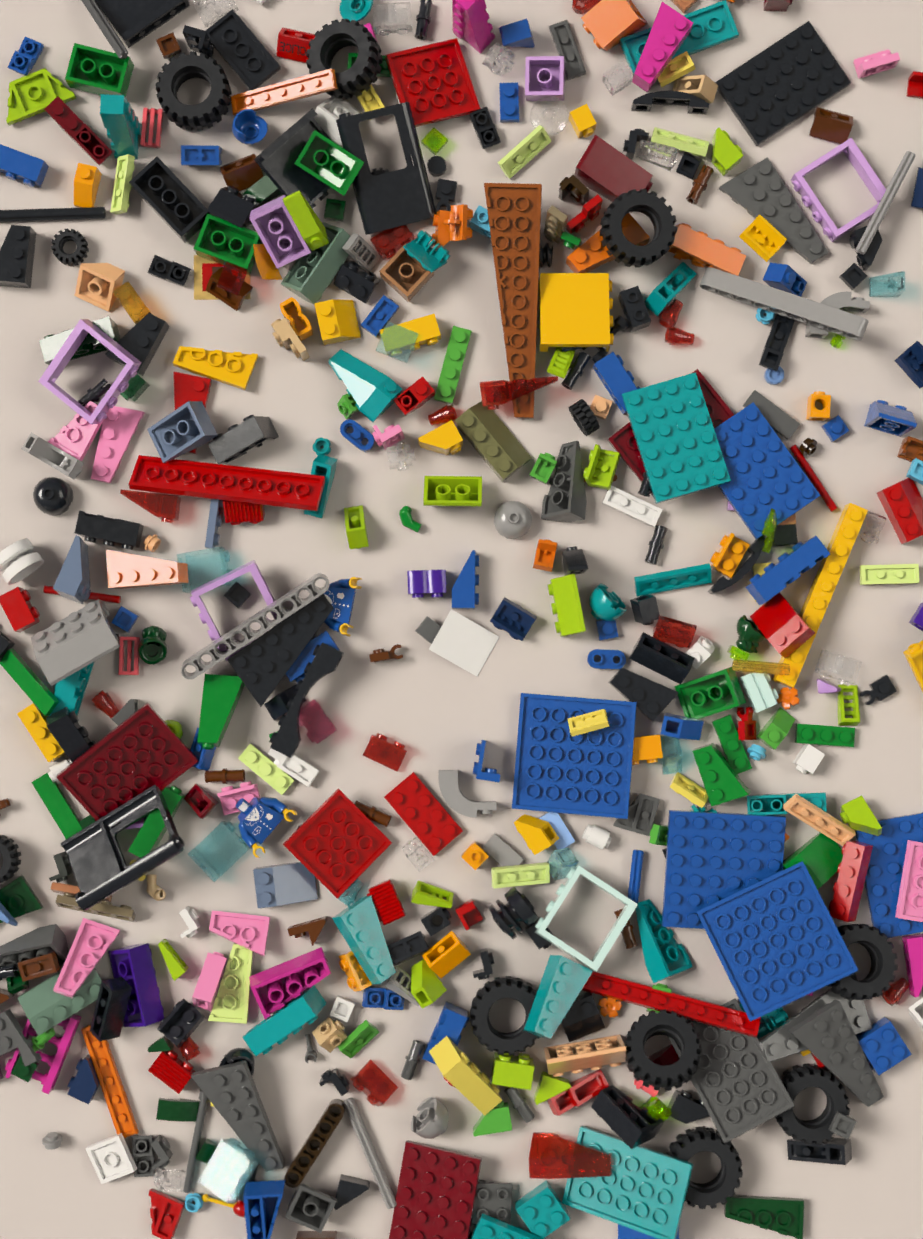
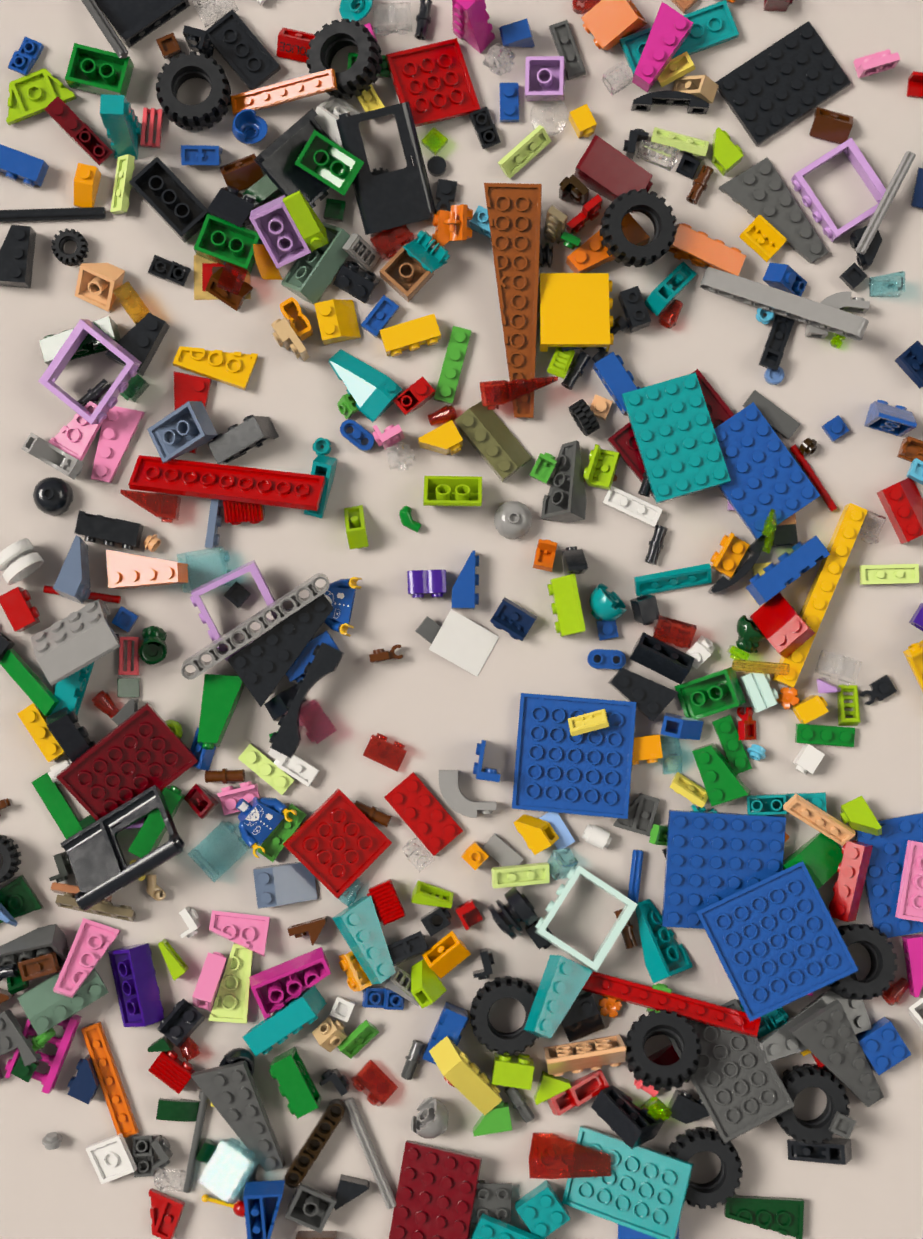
(110, 1008): black brick -> none
(128, 687): none -> slope
(193, 1197): medium azure plate -> none
(274, 842): none -> bright green plate
(295, 1083): none -> green brick
(310, 1051): dark grey hand -> none
(397, 342): clear light blue piece -> none
(676, 336): clear red cone -> none
(776, 729): bright green slope -> none
(810, 708): none -> yellow slope
(815, 414): light orange brick -> none

